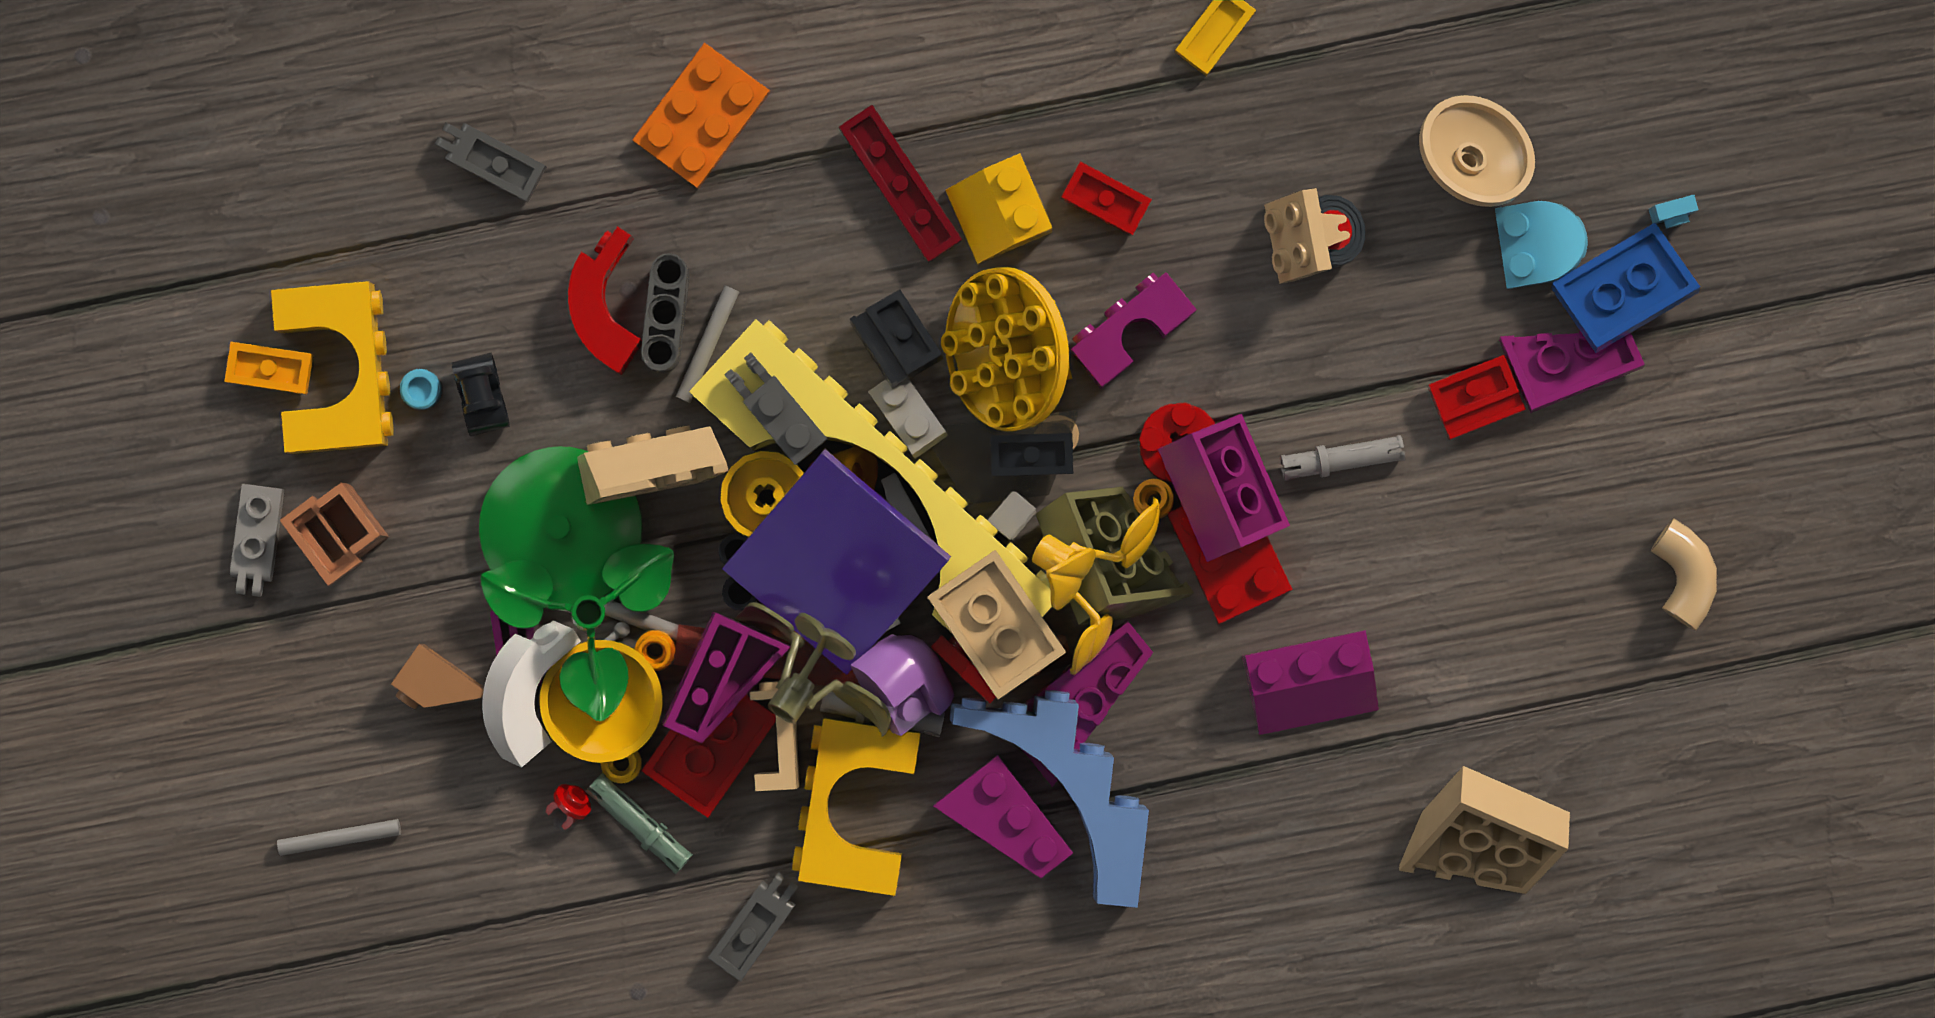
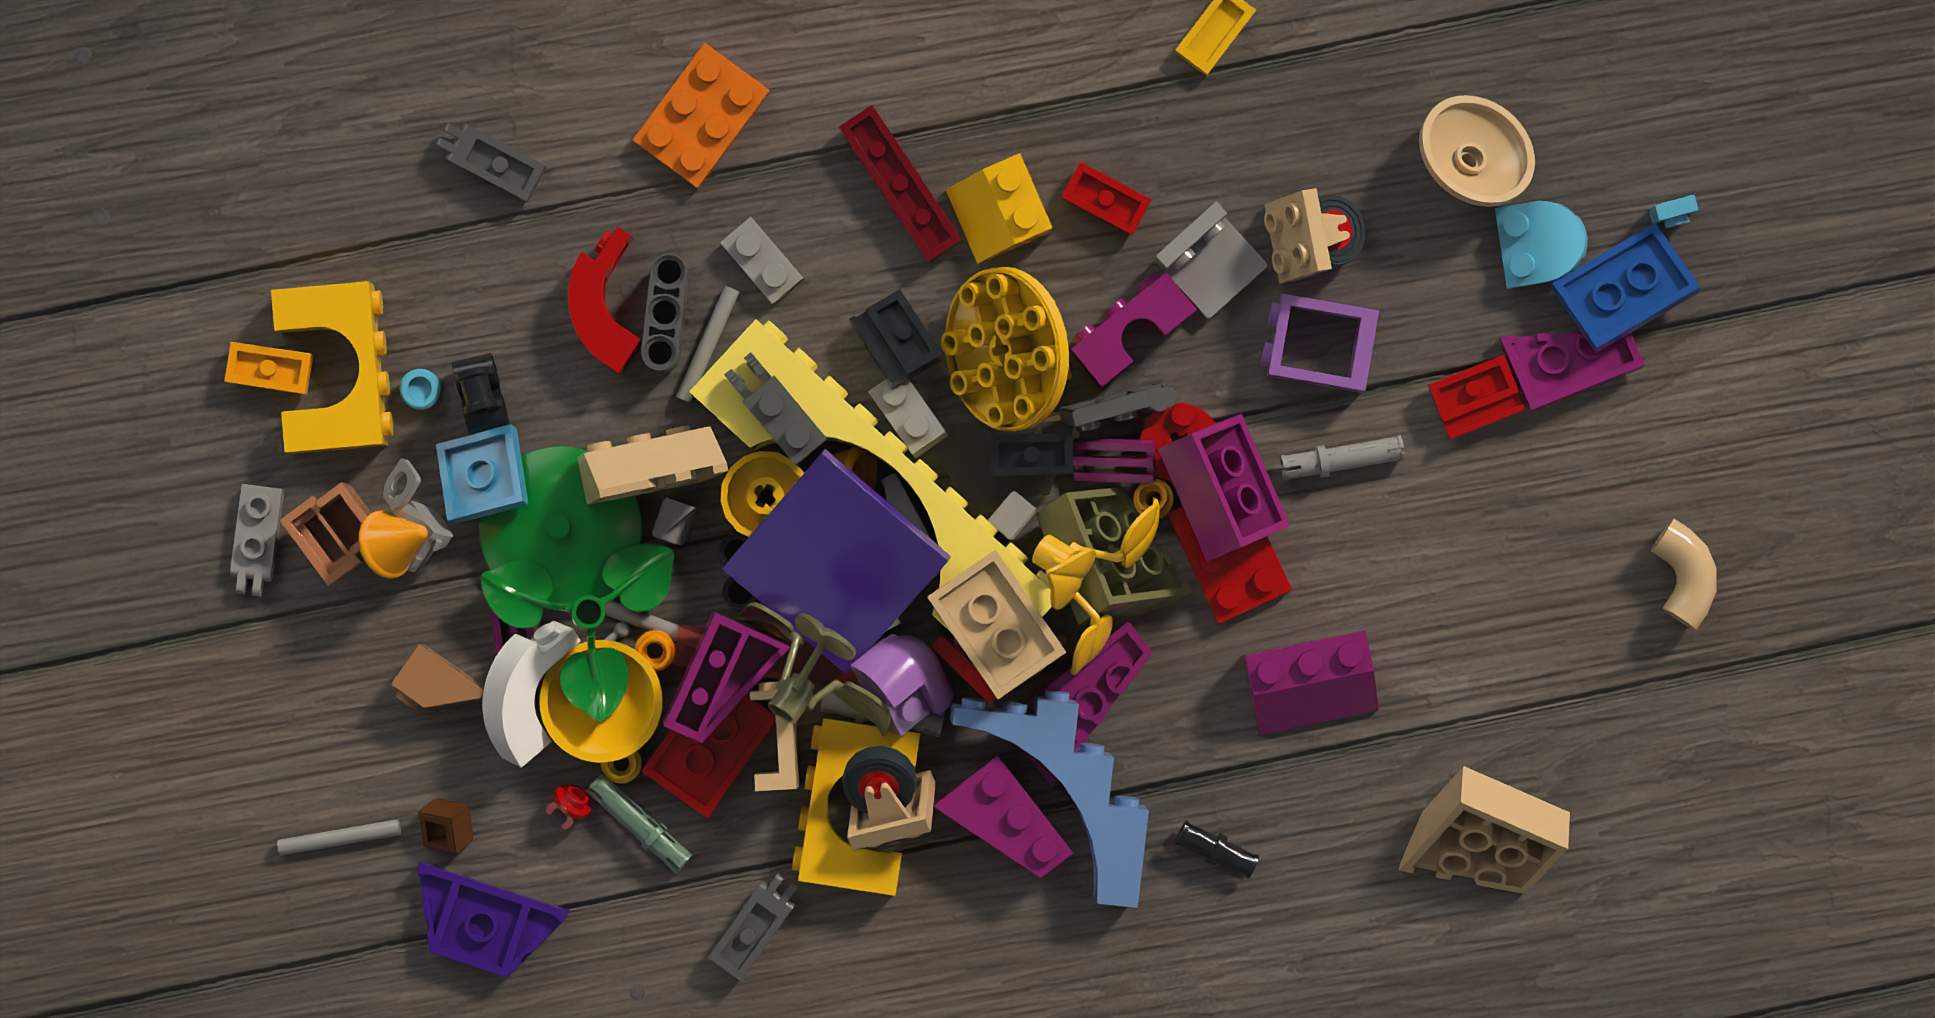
(389, 543): none -> light orange hat
(438, 531): none -> light grey piece
(446, 825): none -> reddish brown slope
(482, 474): none -> dark azure plate
(482, 921): none -> dark purple wing
(674, 521): none -> light grey slope
(761, 260): none -> light grey plate
(886, 797): none -> plate
(1080, 460): none -> magenta tile
(1120, 405): none -> dark grey hinge
(1210, 261): none -> light grey bracket
(1217, 849): none -> black pin
(1361, 352): none -> medium lavender window

